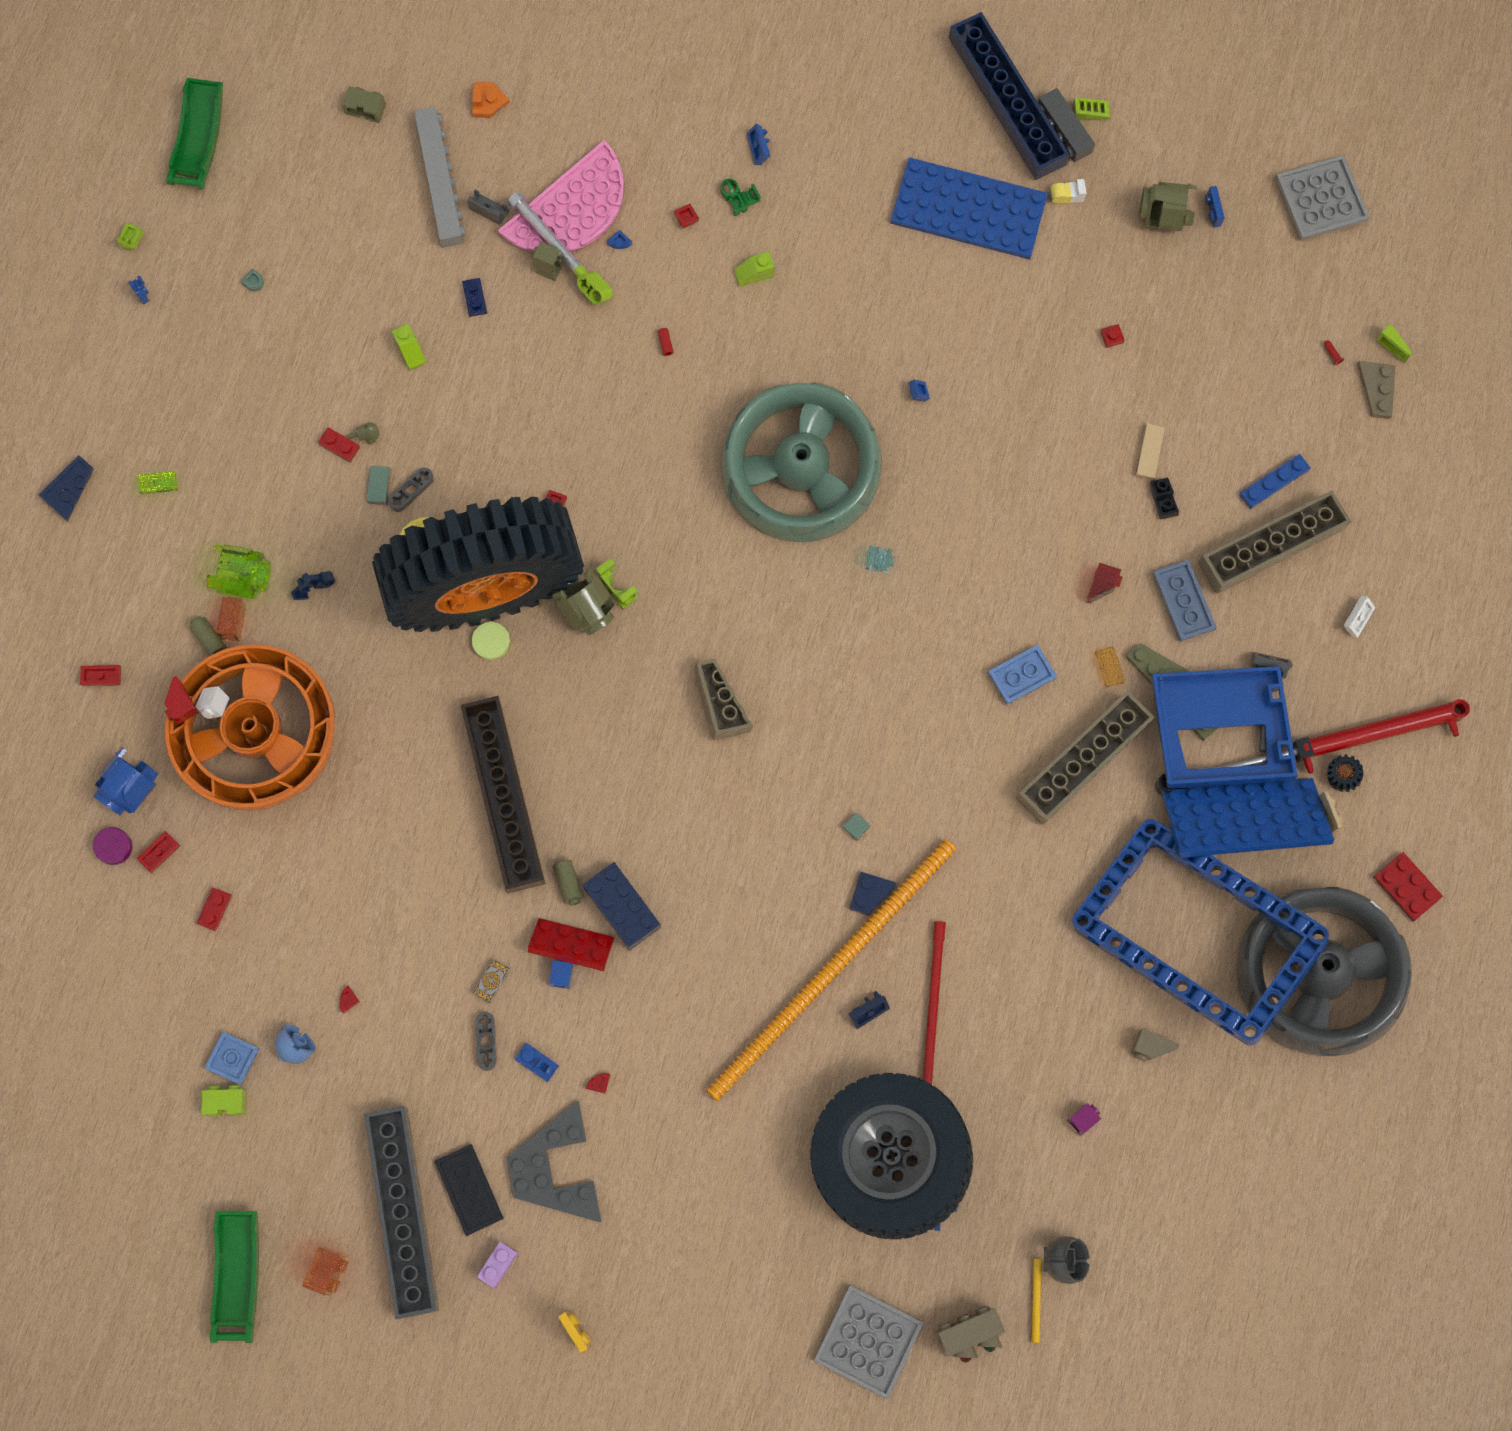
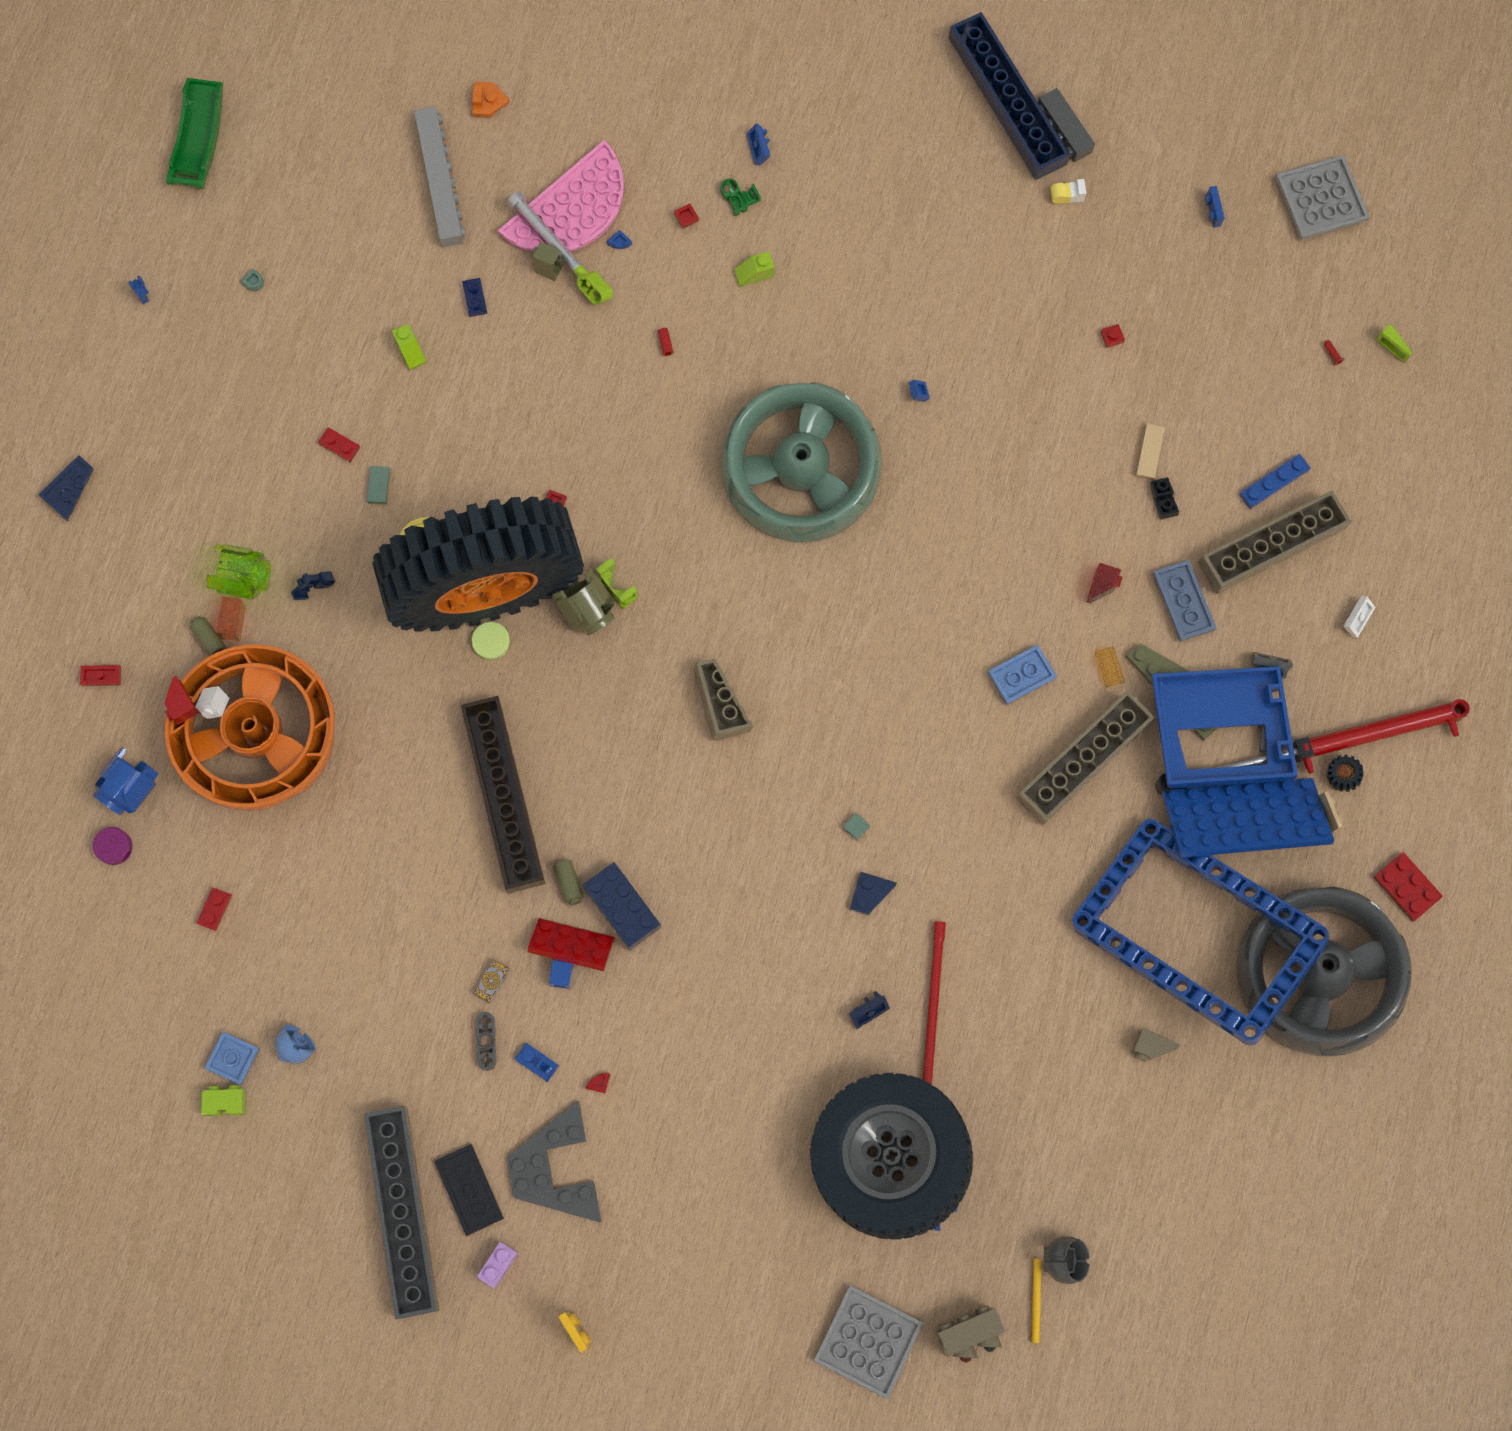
(130, 236): lime plate -> none
(157, 482): clear neon green plate -> none
(158, 852): red plate -> none
(235, 1275): green windscreen -> none
(325, 1271): clear orange brick -> none
(348, 999): red tile -> none
(364, 103): olive brick -> none
(366, 432): olive piece -> none
(411, 497): dark grey beam -> none
(487, 207): dark grey hinge -> none
(831, 970): light orange piece -> none
(879, 559): clear light blue brick -> none
(969, 208): blue plate -> none
(1084, 1118): magenta brick -> none
(1087, 115): lime slope -> none
(1165, 206): olive piece -> none
(1379, 387): dark tan wing -> none

